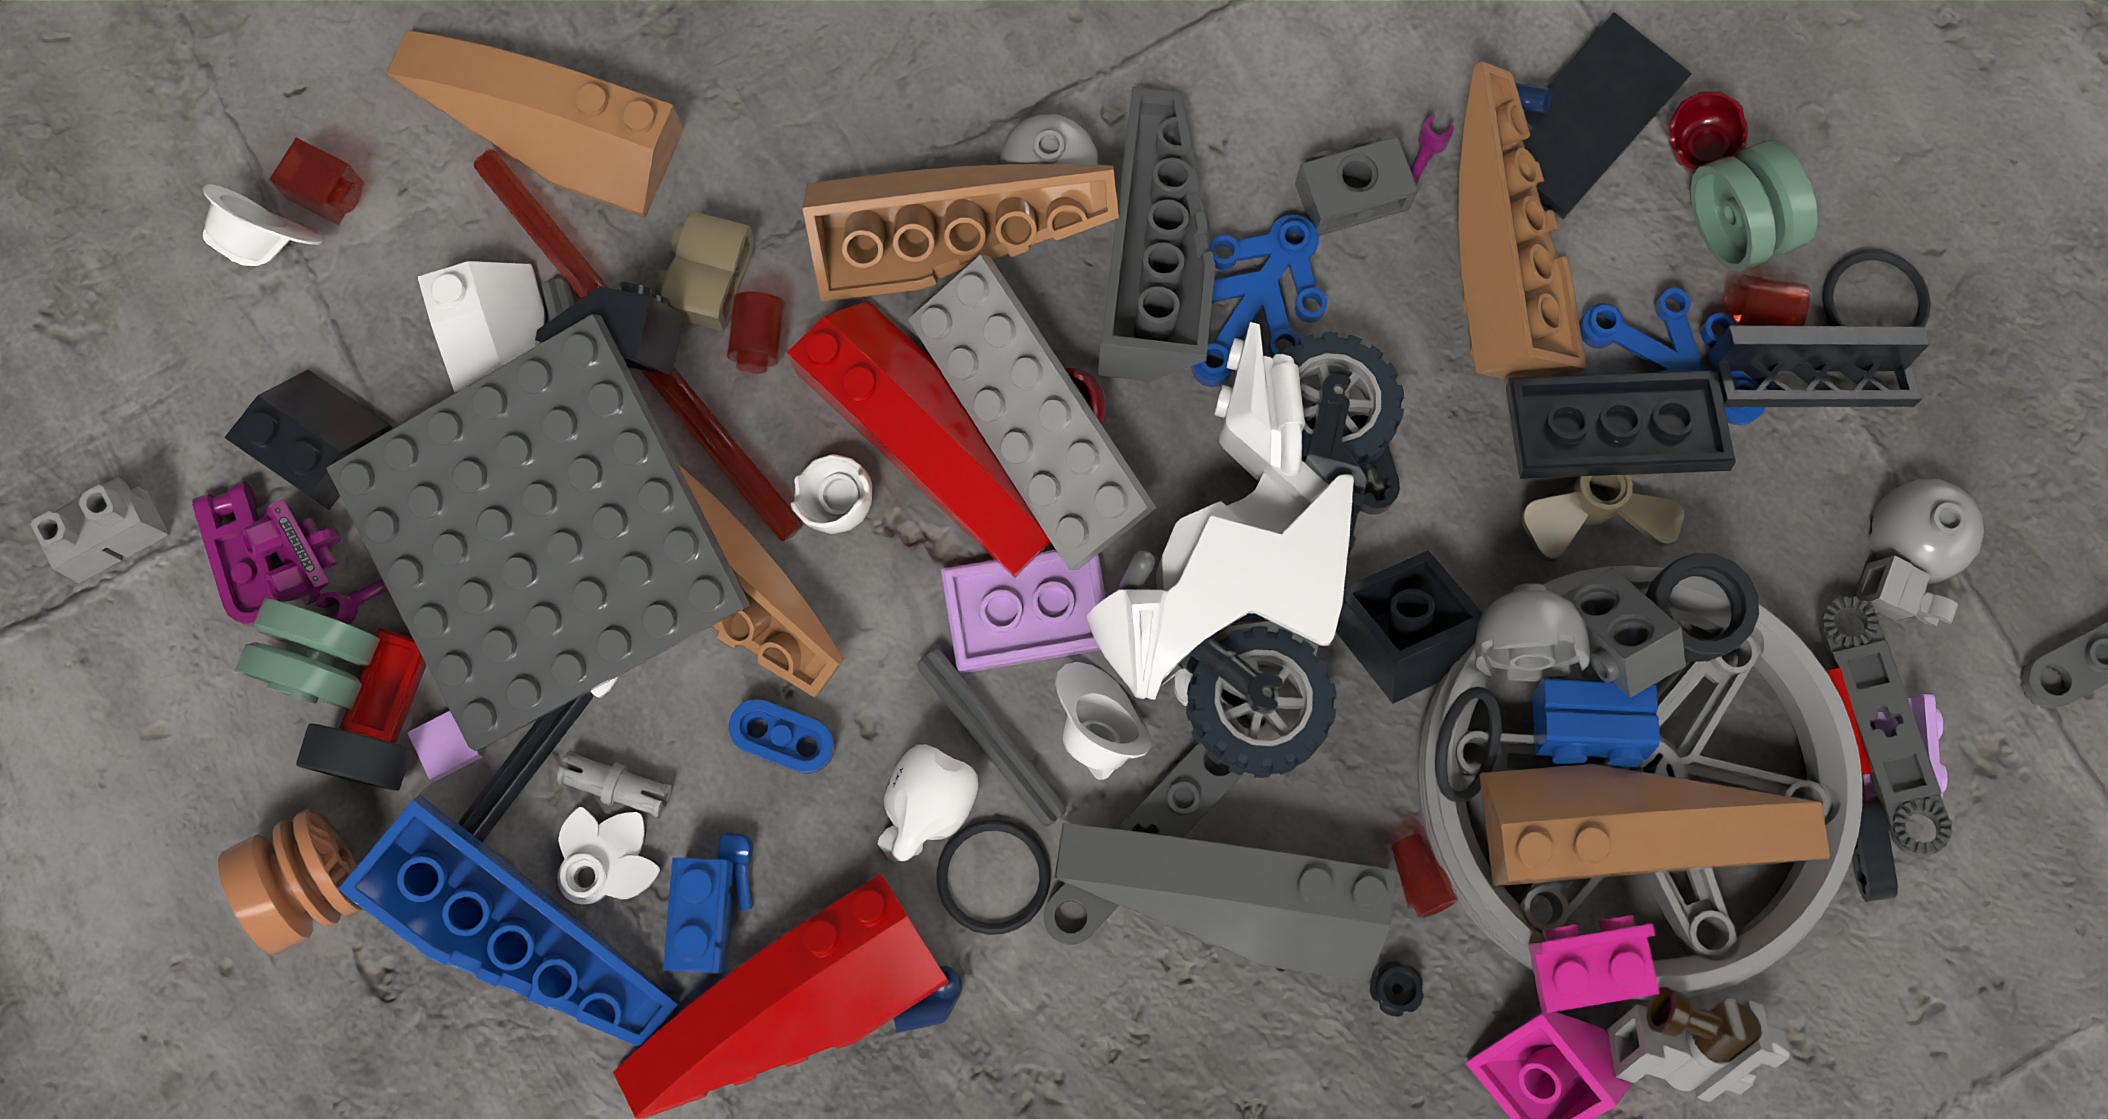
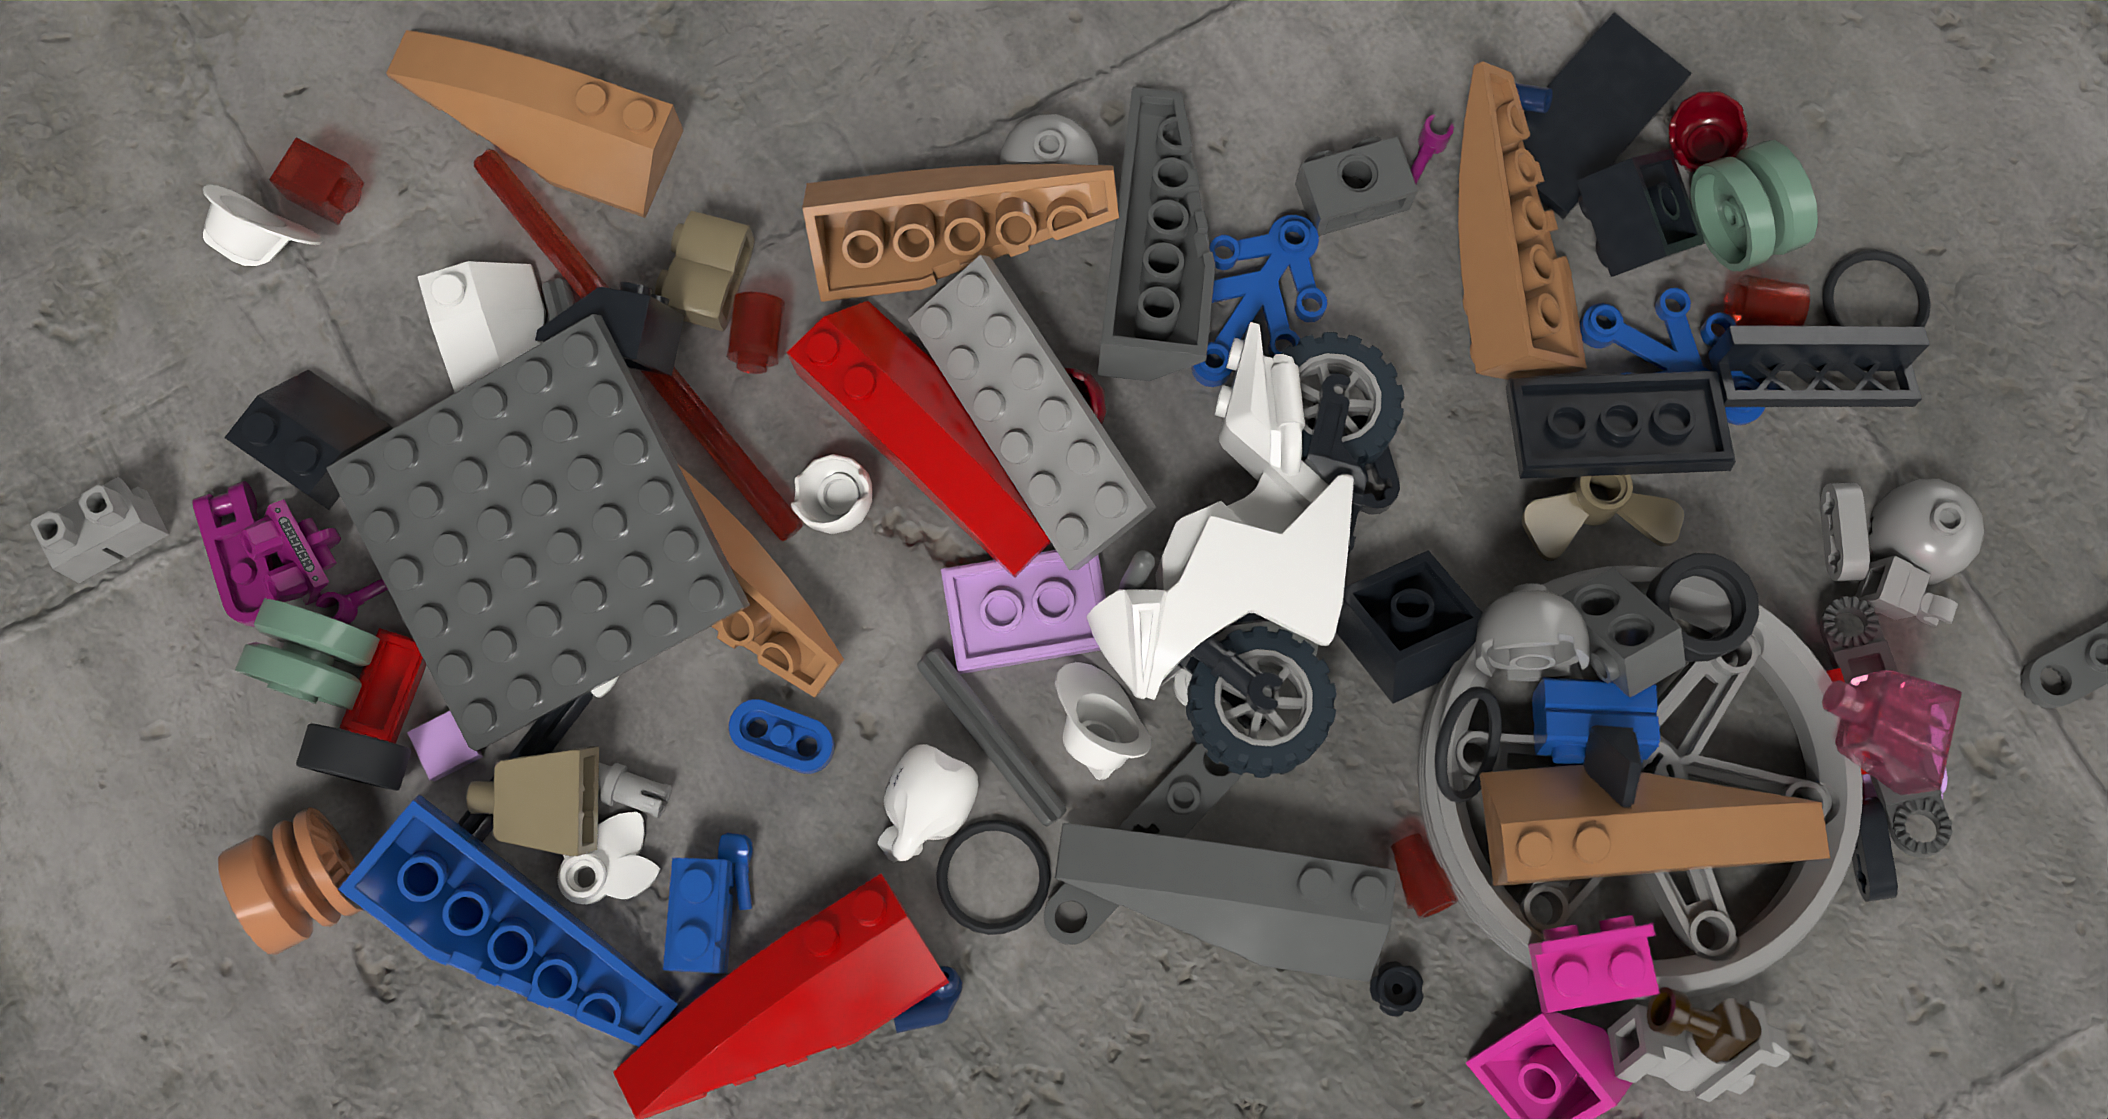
(543, 801): none -> dark tan torso
(1614, 762): none -> black slope
(1639, 212): none -> black slope
(1844, 531): none -> light grey beam
(1895, 727): none -> clear pink torso

